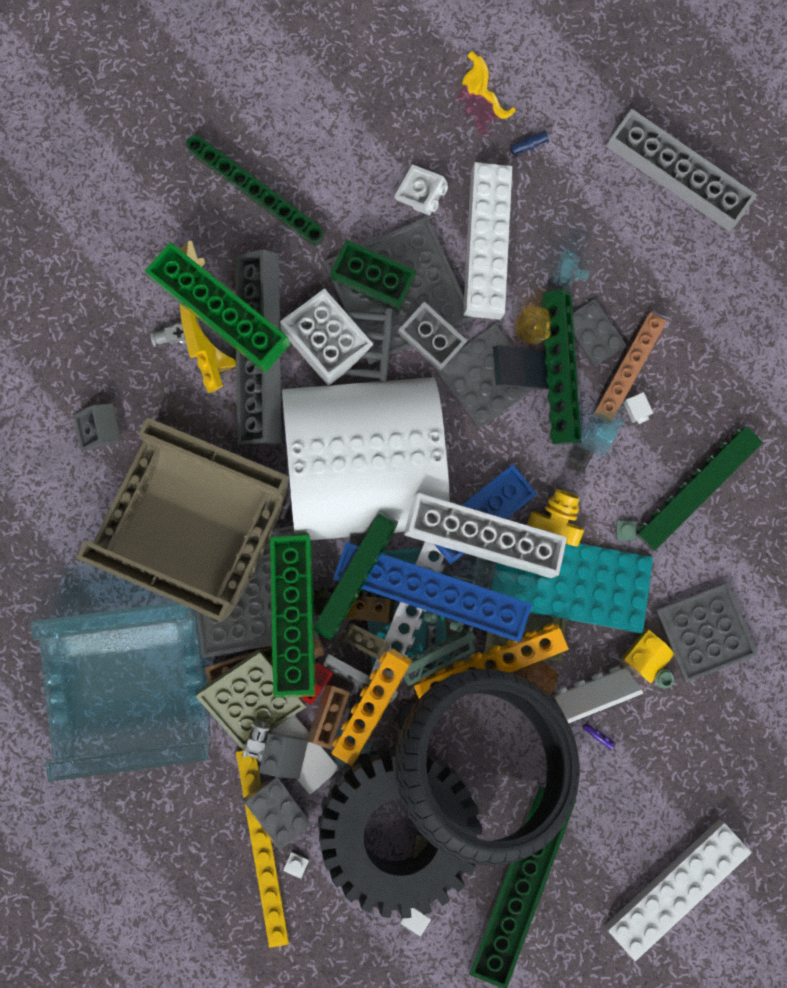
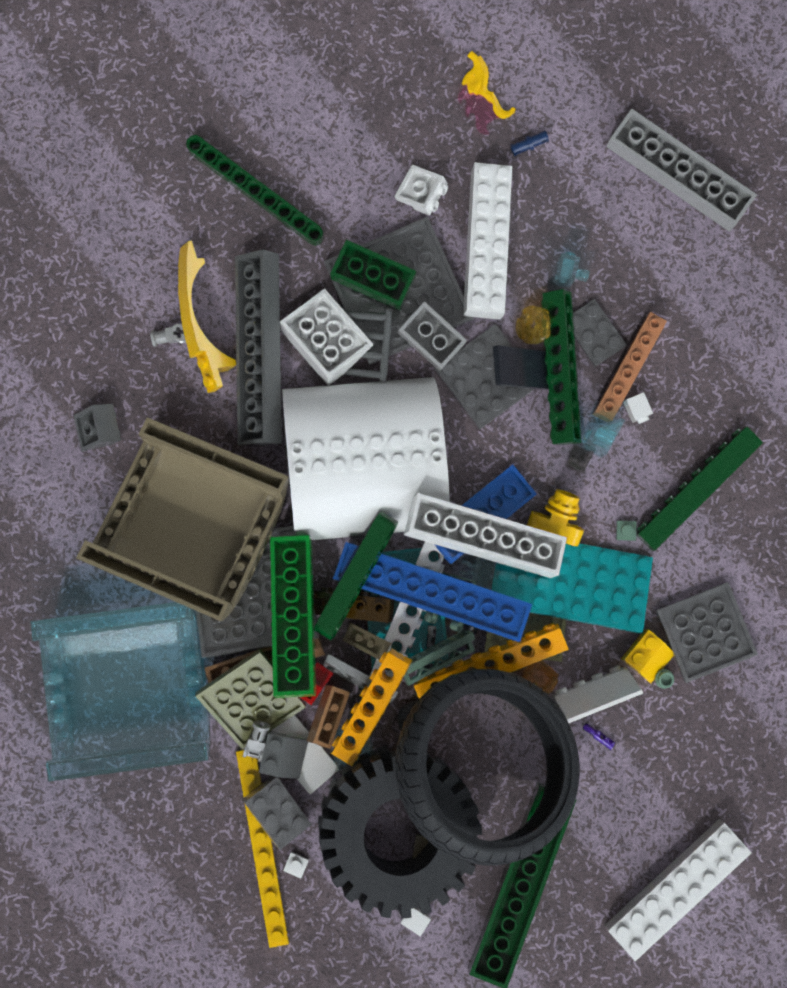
(218, 307): green brick -> none

